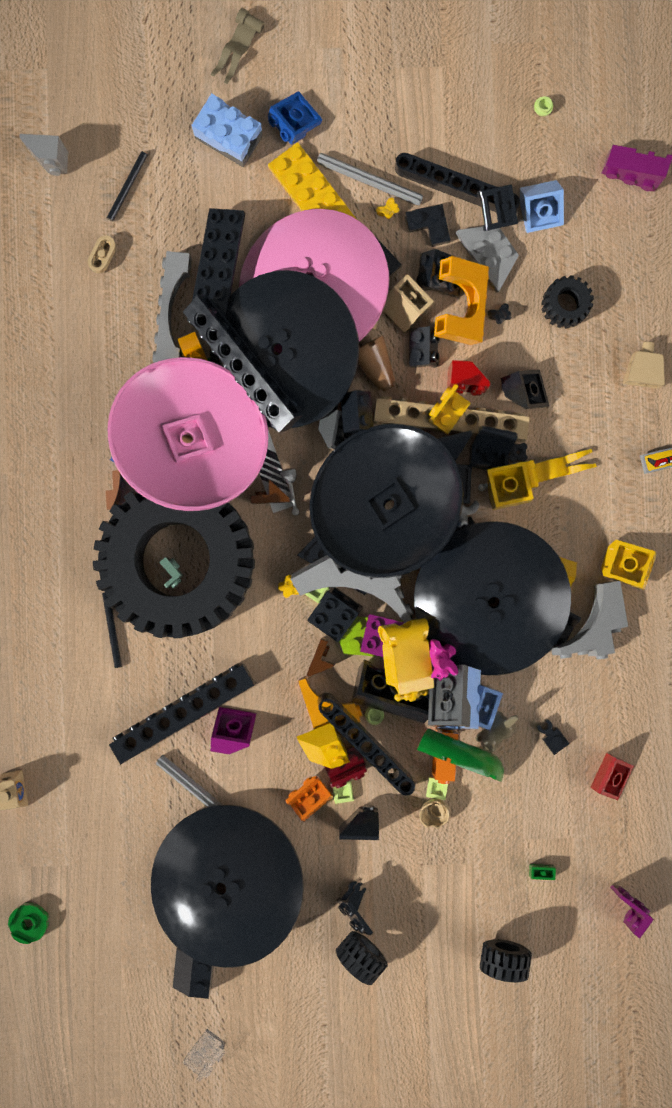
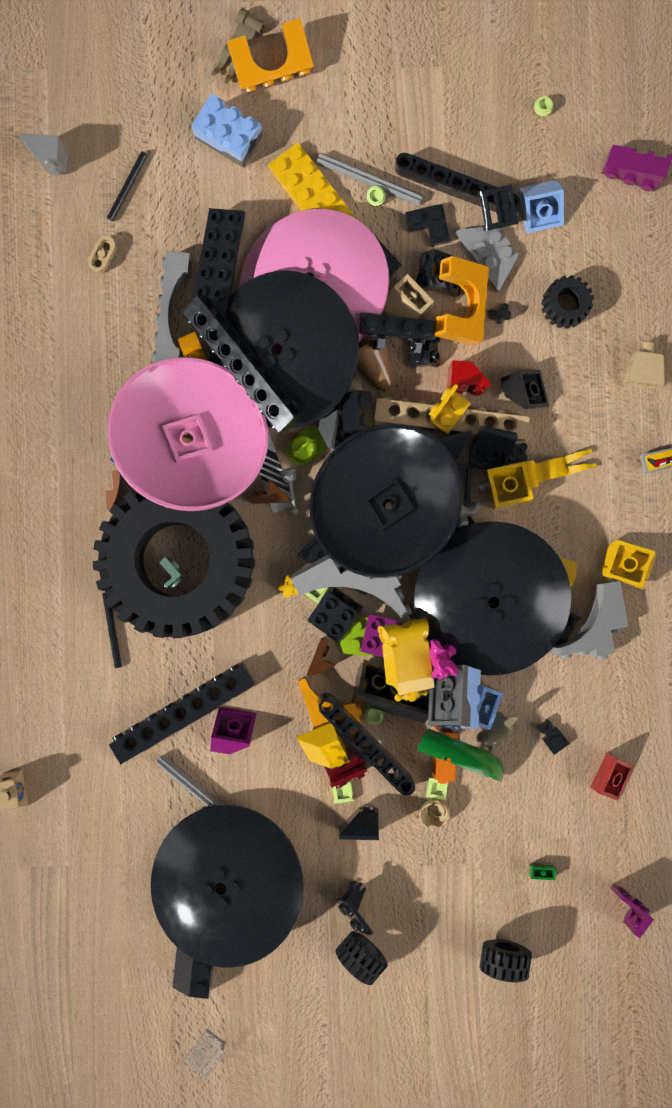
(18, 927): green plate -> none
(293, 118): blue plate -> none
(297, 60): none -> light orange arch
(305, 446): none -> lime piece
(309, 797): orange bracket -> none
(375, 195): none -> yellowish green plate
(384, 326): none -> black hinge
(389, 209): yellow piece -> none

